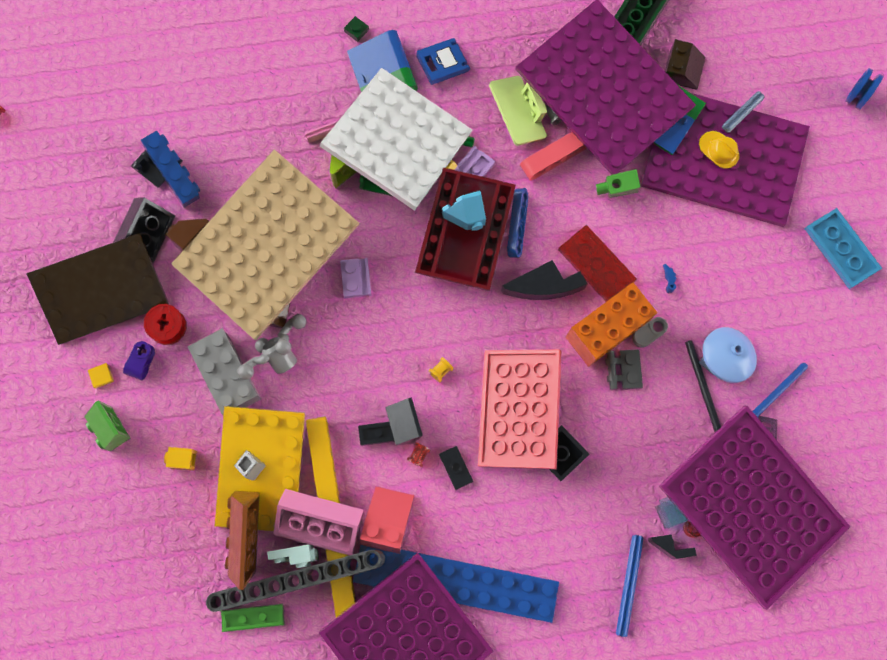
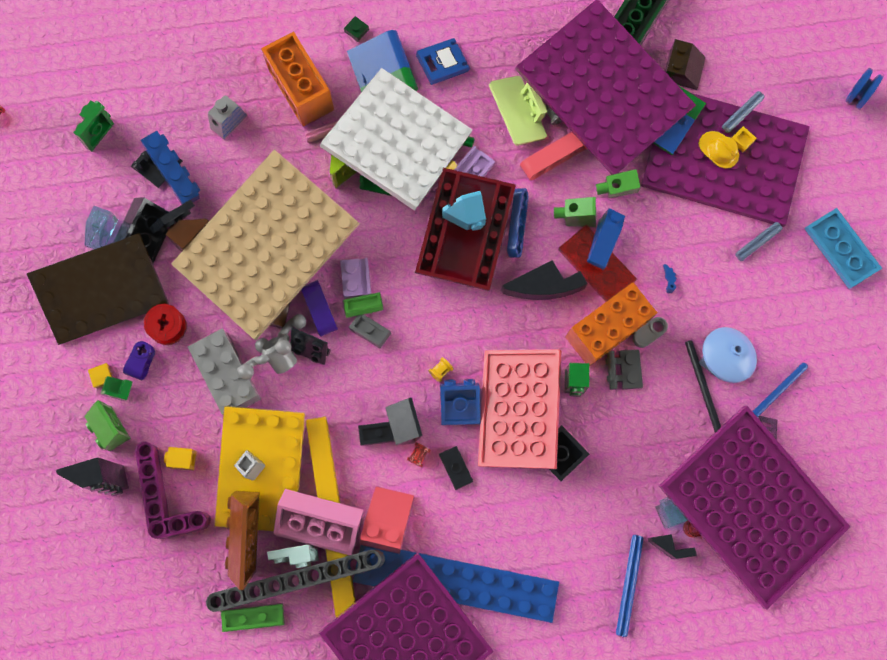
(94, 125): none -> green plate
(97, 476): none -> black slope
(99, 227): none -> clear light blue slope
(116, 388): none -> green panel
(159, 498): none -> magenta beam
(172, 217): none -> black plate
(225, 116): none -> light grey torso
(298, 79): none -> orange brick
(309, 346): none -> black hinge
(319, 308): none -> dark purple beam
(363, 305): none -> bright green tile
(370, 330): none -> dark grey plate
(460, 402): none -> blue plate
(576, 378): none -> green brick
(578, 212): none -> bright green torso
(605, 238): none -> blue slope
(743, 139): none -> yellow tile
(757, 242): none -> sand blue axle

